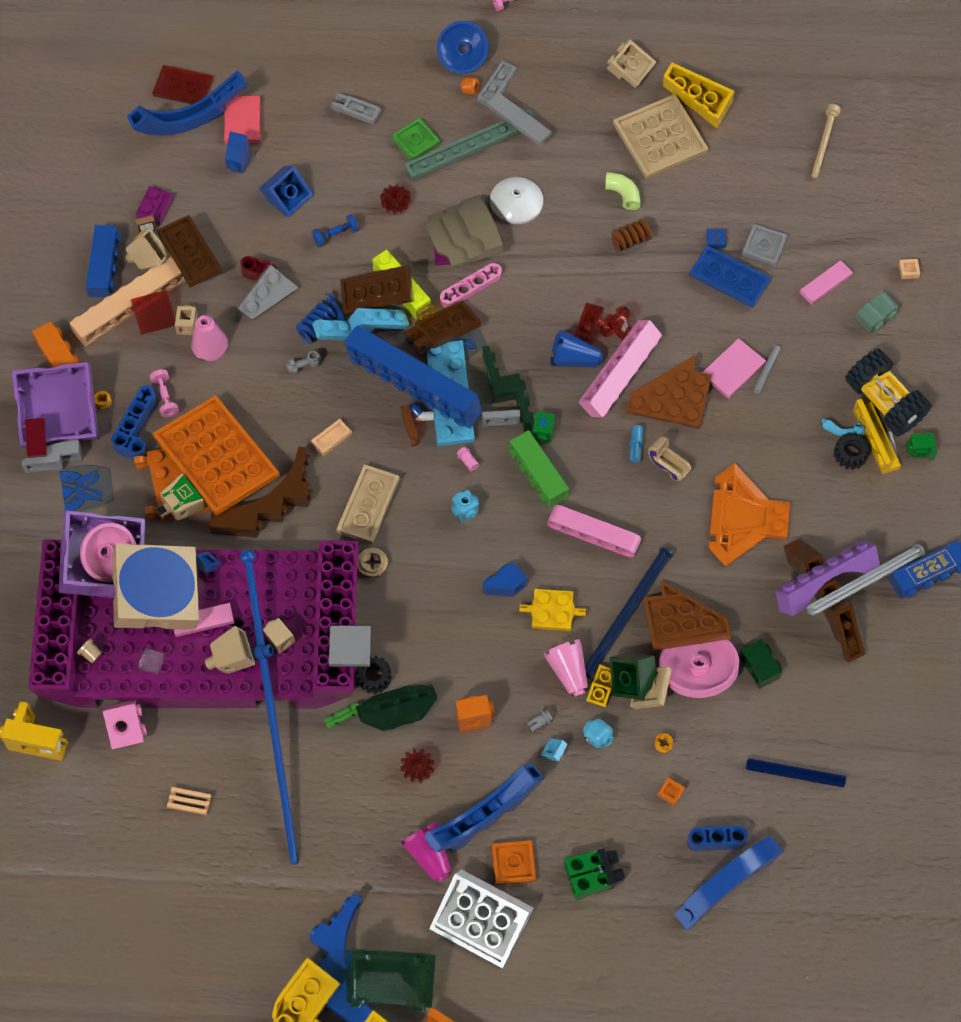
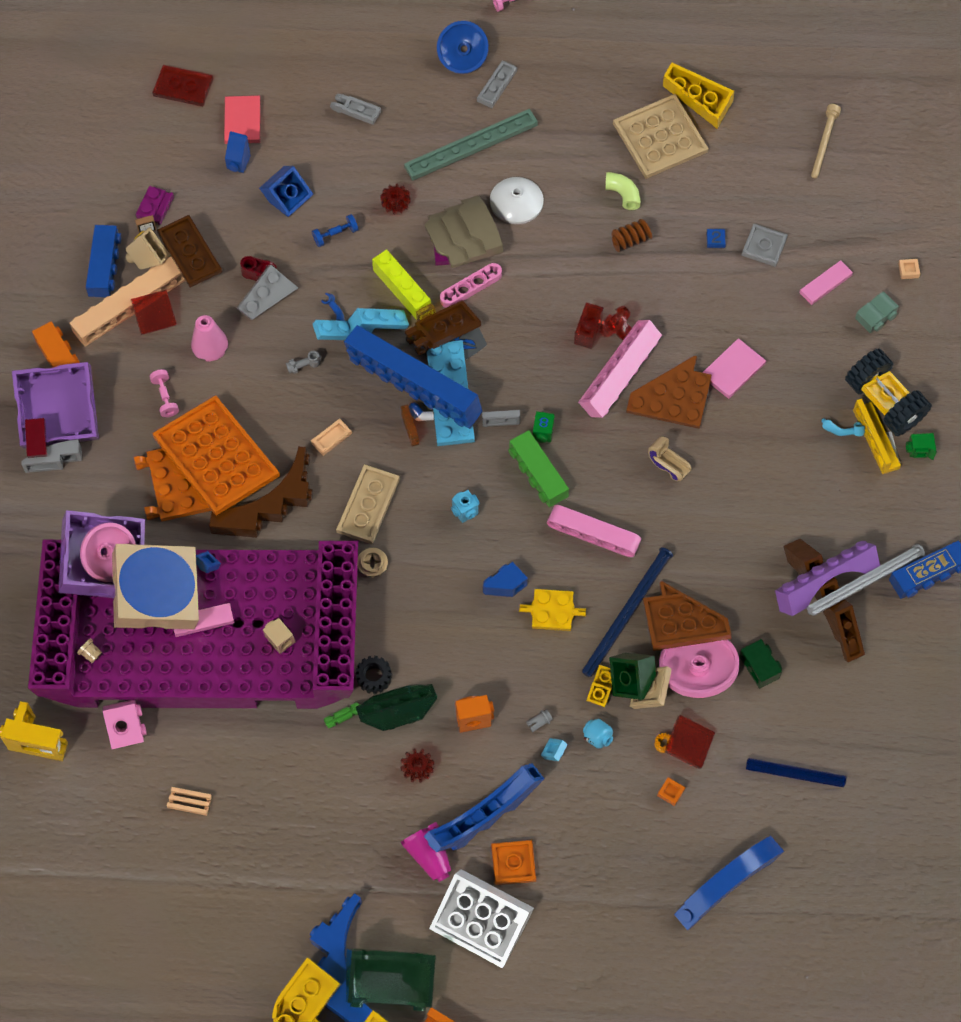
(86, 487): sticker -> none
(100, 404): light orange bush -> none
(144, 401): blue beam -> none
(151, 661): clear tile -> none
(180, 499): torso -> none
(185, 320): tan brick -> none
(189, 117): blue arch -> none
(230, 652): tan torso -> none
(262, 653): blue bar -> none
(305, 328): blue piece -> none
(350, 646): light grey tile -> none
(377, 289): reddish brown tile -> none
(416, 139): bright green tile -> none
(465, 455): bright pink pin -> none
(470, 85): orange piece -> none
(507, 388): clear green bracket -> none
(518, 119): light grey tile -> none
(569, 666): bright pink cone -> none
(574, 352): blue cone -> none
(592, 872): green hips -> none
(630, 63): tan plate -> none
(636, 443): dark azure axle -> none
(689, 742): none -> clear red tile
(709, 844): blue beam -> none
(730, 276): blue plate -> none
(743, 516): orange plate -> none
(766, 370): light grey bar -> none
(851, 461): black tyre -> none

